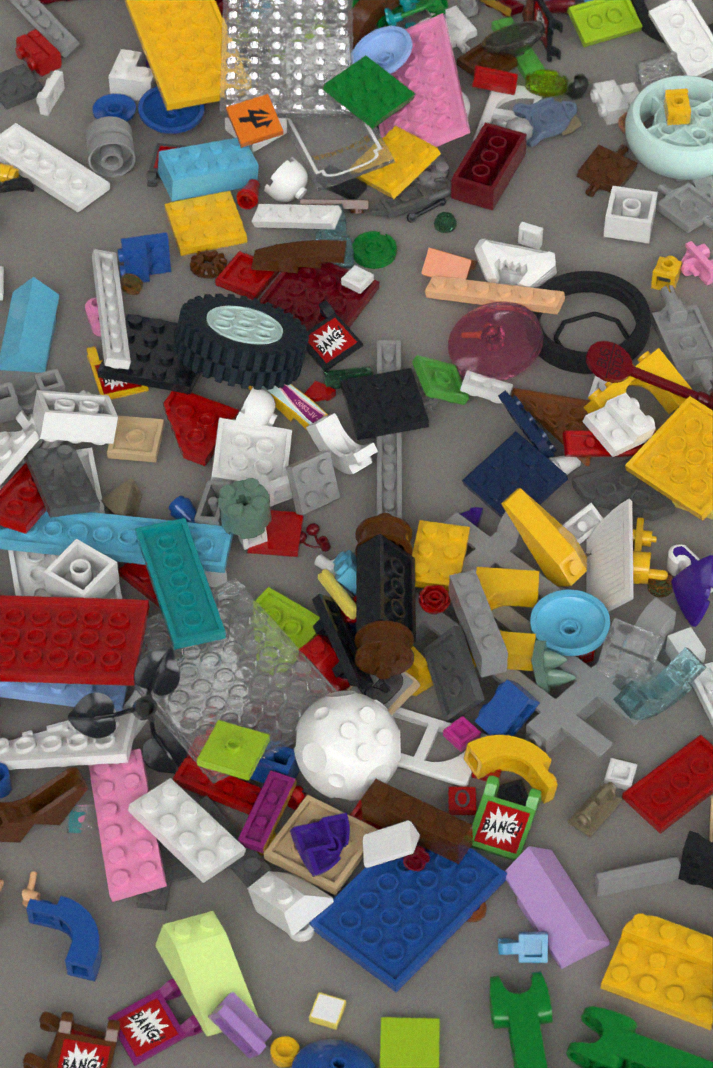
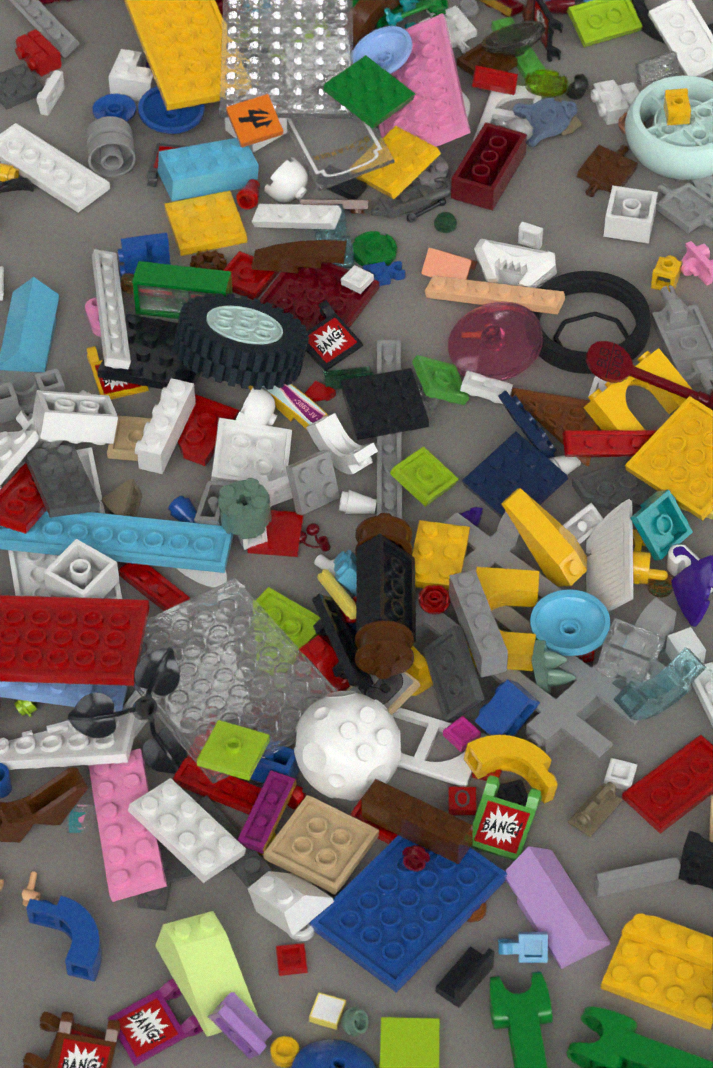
(25, 707): none -> lime plate
(164, 288): none -> green brick
(166, 426): none -> white brick
(180, 583): teal plate -> none
(291, 959): none -> red tile
(322, 842): dark purple brick -> none
(355, 1021): none -> sand green plate
(356, 503): none -> white cone
(385, 273): none -> blue plate
(389, 843): white slope -> none
(424, 476): none -> lime plate
(465, 976): none -> black panel
(620, 424): white plate -> none
(661, 523): none -> teal plate

